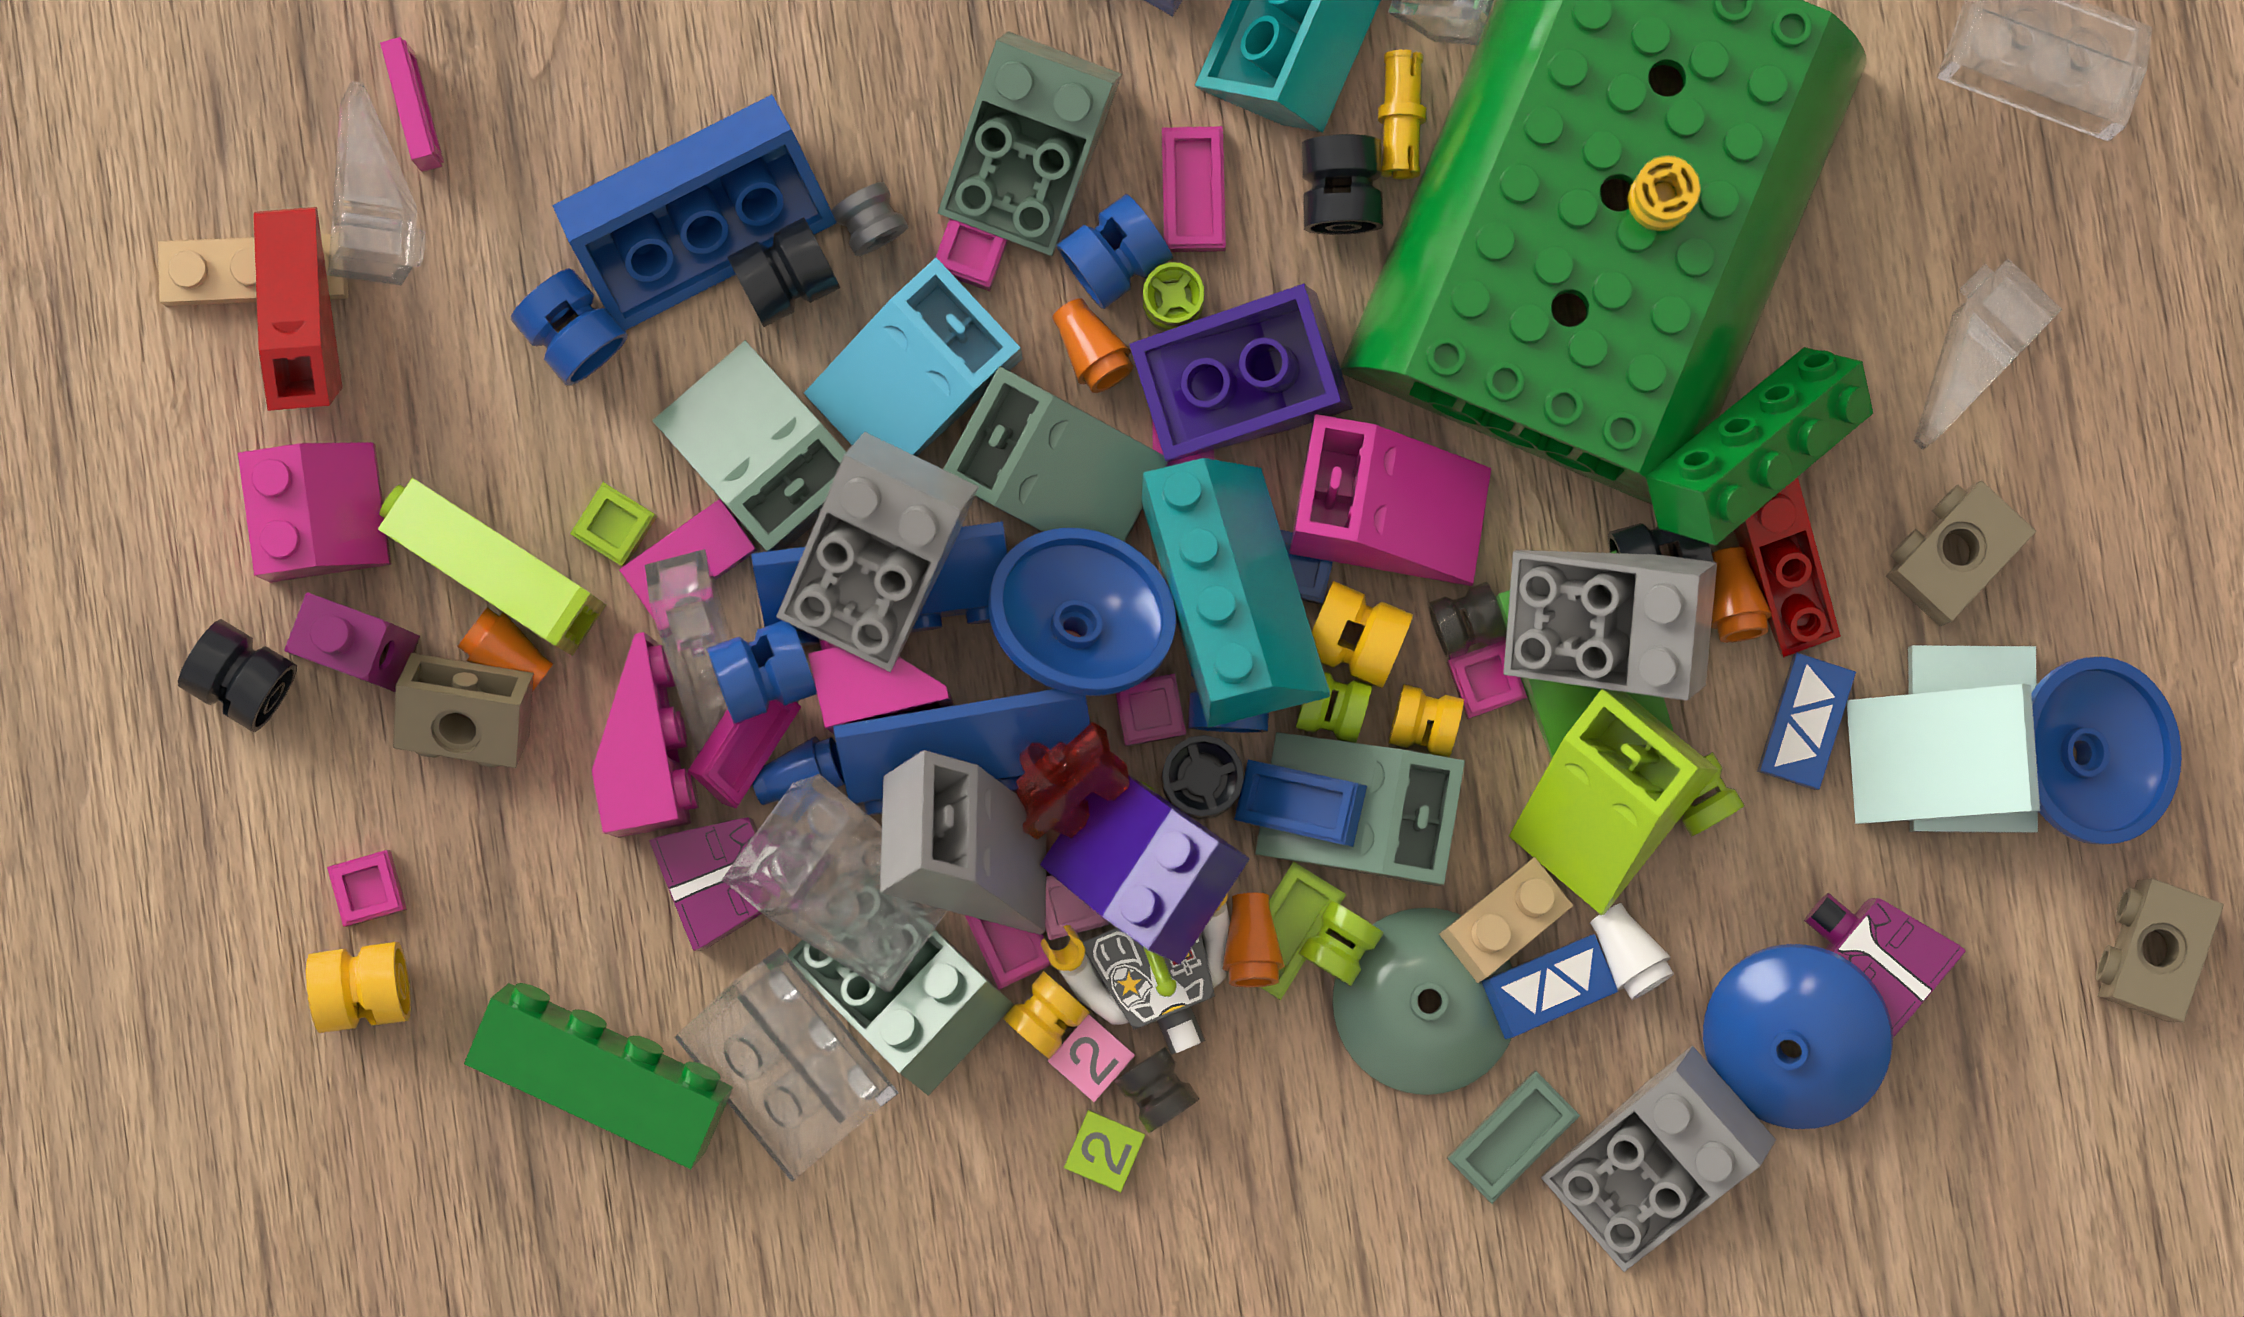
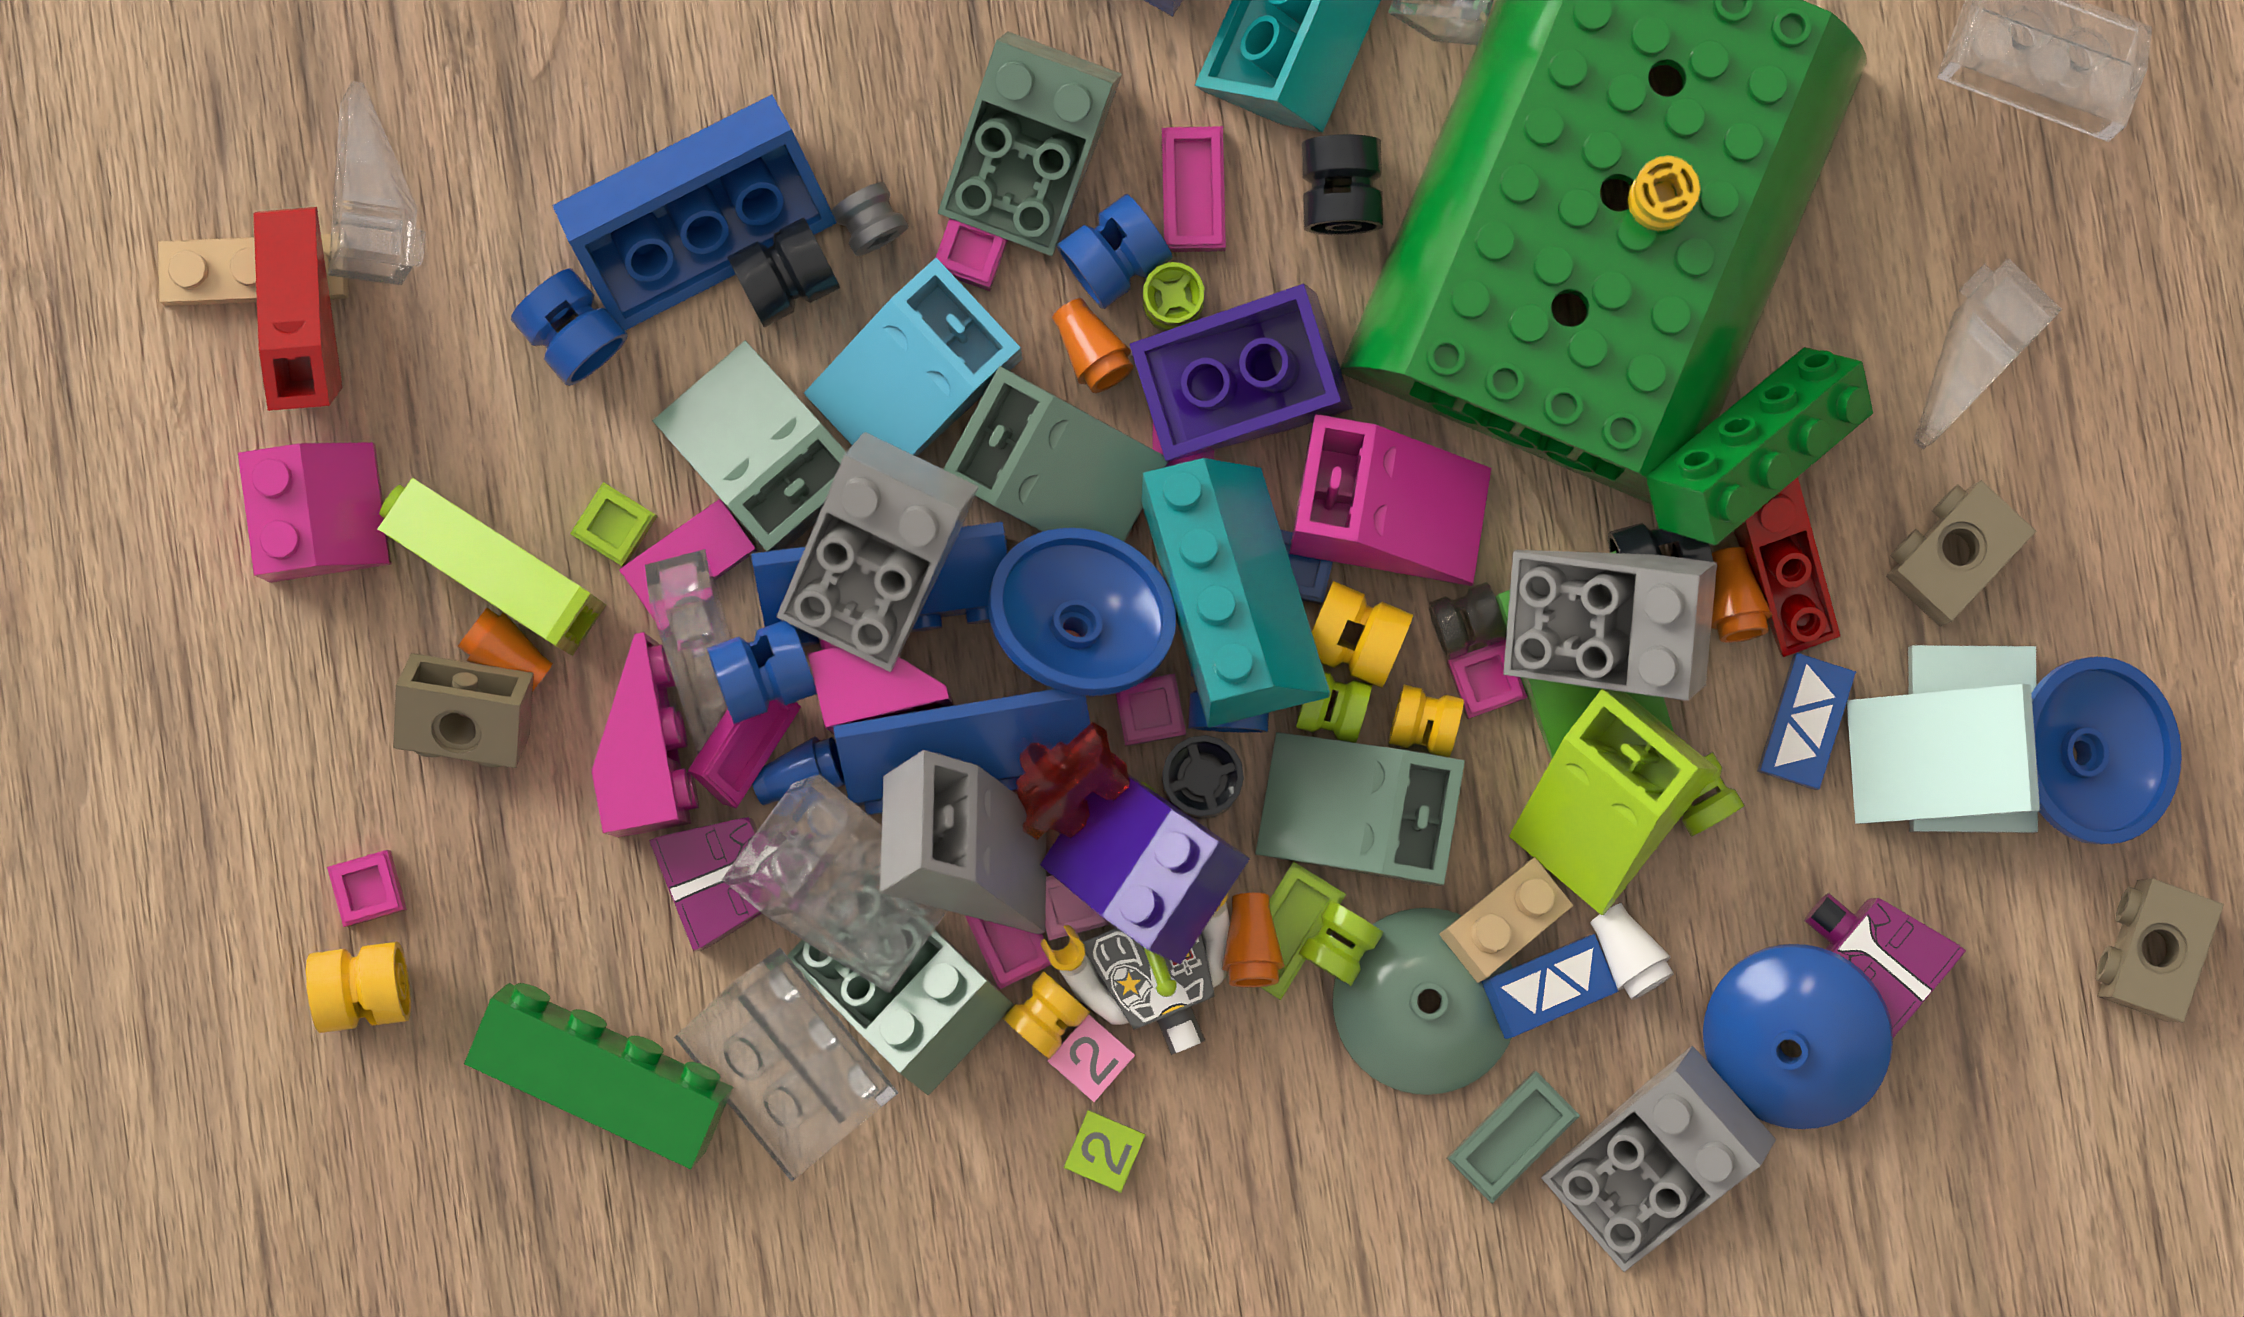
(232, 672): black wheel -> none
(350, 641): magenta torso -> none
(412, 104): dark pink tile -> none
(1157, 1090): clear smoke wheel -> none
(1300, 803): blue tile -> none
(1402, 114): yellow pin -> none

